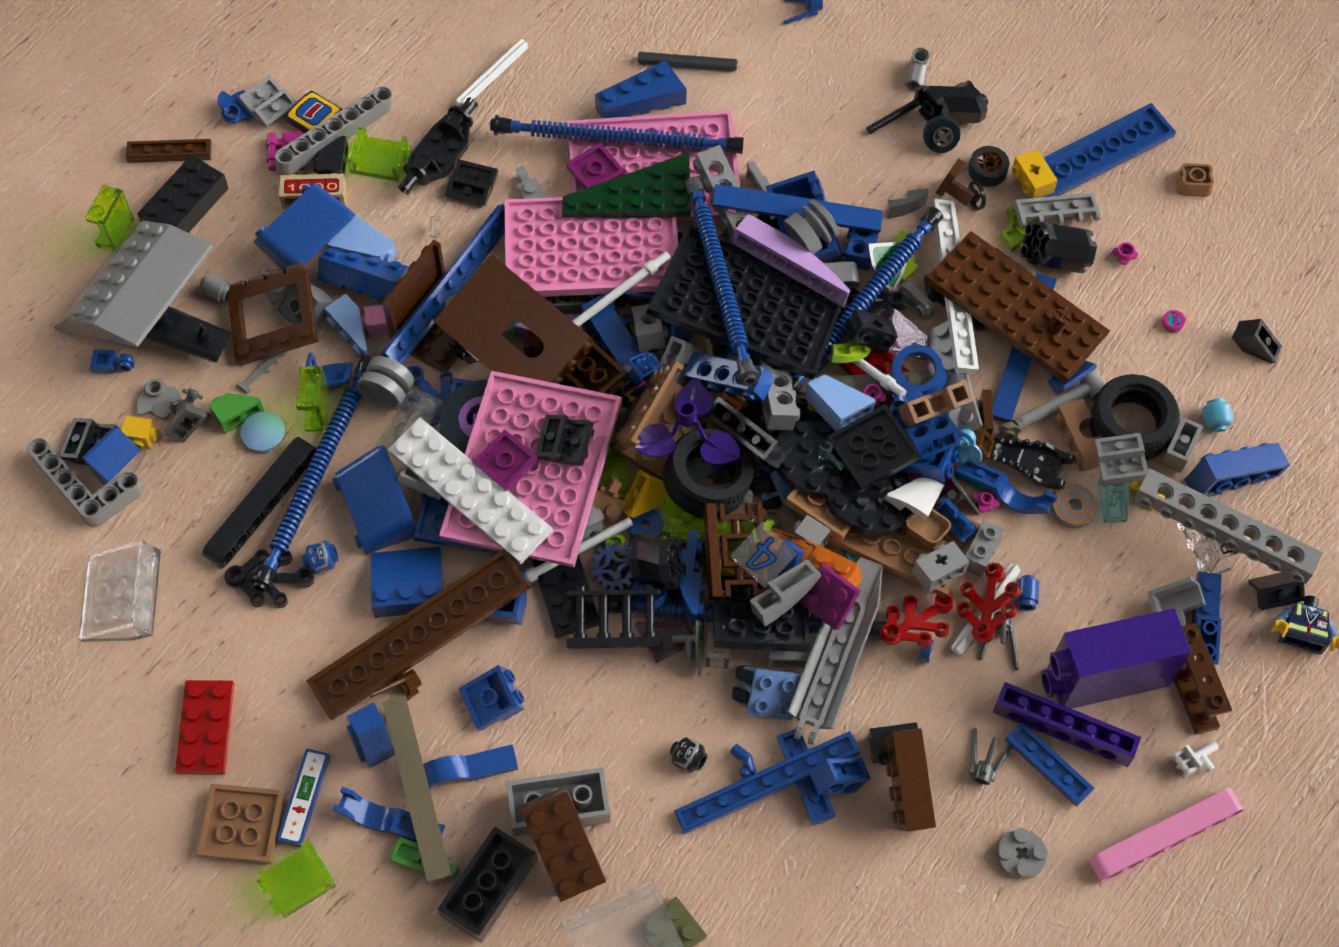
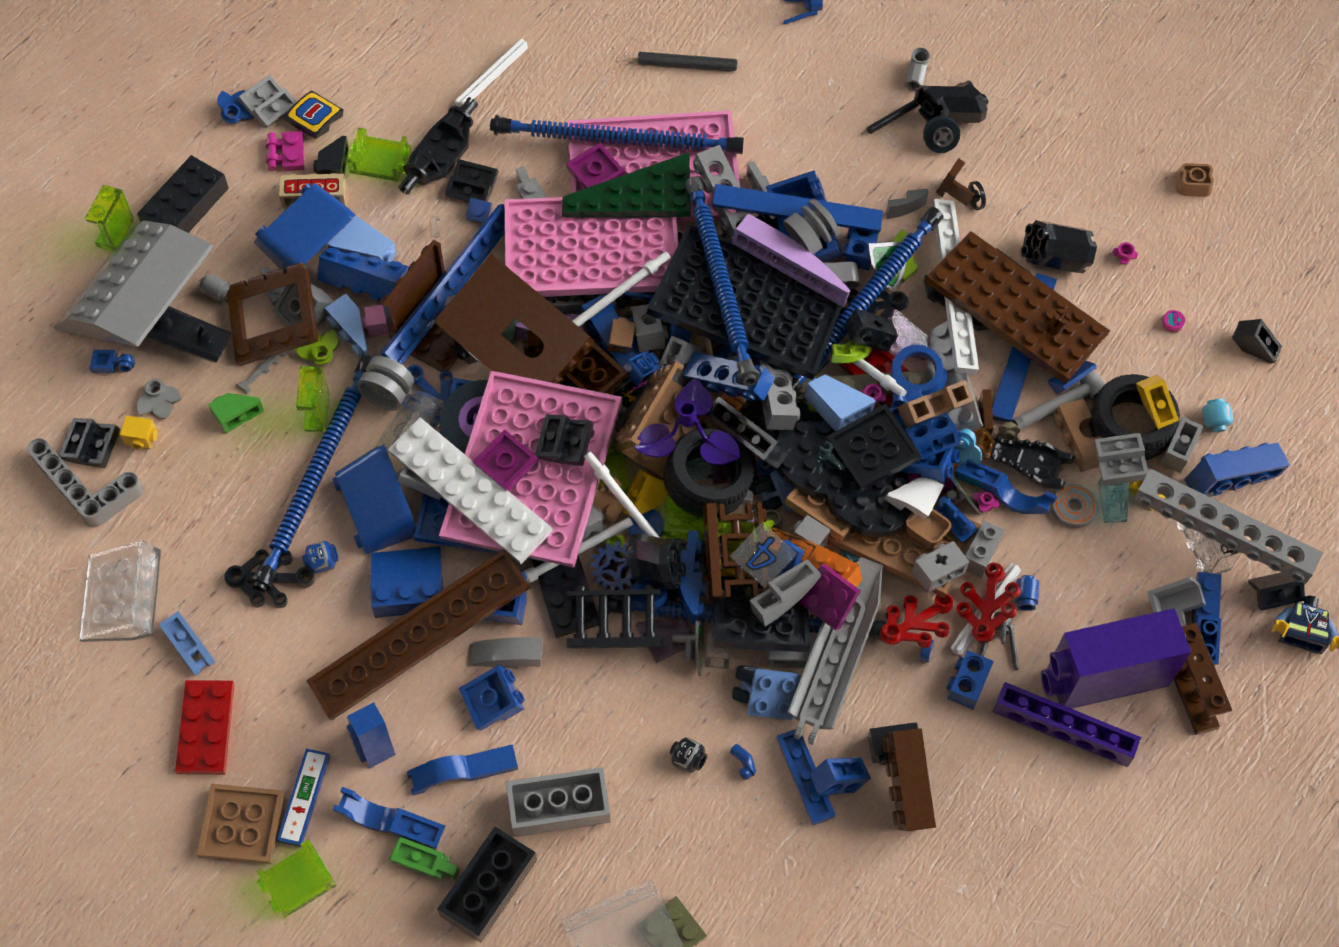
(110, 455): blue slope -> none
(168, 150): reddish brown tile -> none
(186, 417): dark grey piece -> none
(186, 642): none -> medium blue plate
(259, 502): black beam -> none
(262, 431): light blue dish -> none
(325, 346): none -> lime plate
(335, 374): blue piece -> none
(344, 123): light grey beam -> none
(407, 681): reddish brown plant -> none
(417, 790): dark tan tile -> none
(478, 210): none -> blue plate
(507, 652): none -> light grey slope
(563, 843): reddish brown brick -> none
(602, 472): none -> white bar
(621, 336): none -> medium nougat brick
(641, 93): blue wedge -> none
(764, 783): blue tile -> none
(917, 300): light grey plate -> none
(972, 680): none -> blue brick
(983, 772): dark grey plant -> none
(992, 157): wheel -> none
(1013, 235): lime tile -> none
(1021, 840): light grey plate -> none
(1034, 174): yellow brick -> none
(1049, 764): blue plate -> none
(1056, 208): light grey hinge -> none
(1108, 148): blue plate -> none
(1157, 401): none -> yellow slope
(1165, 835): bright pink beam -> none
(1191, 761): white arm -> none

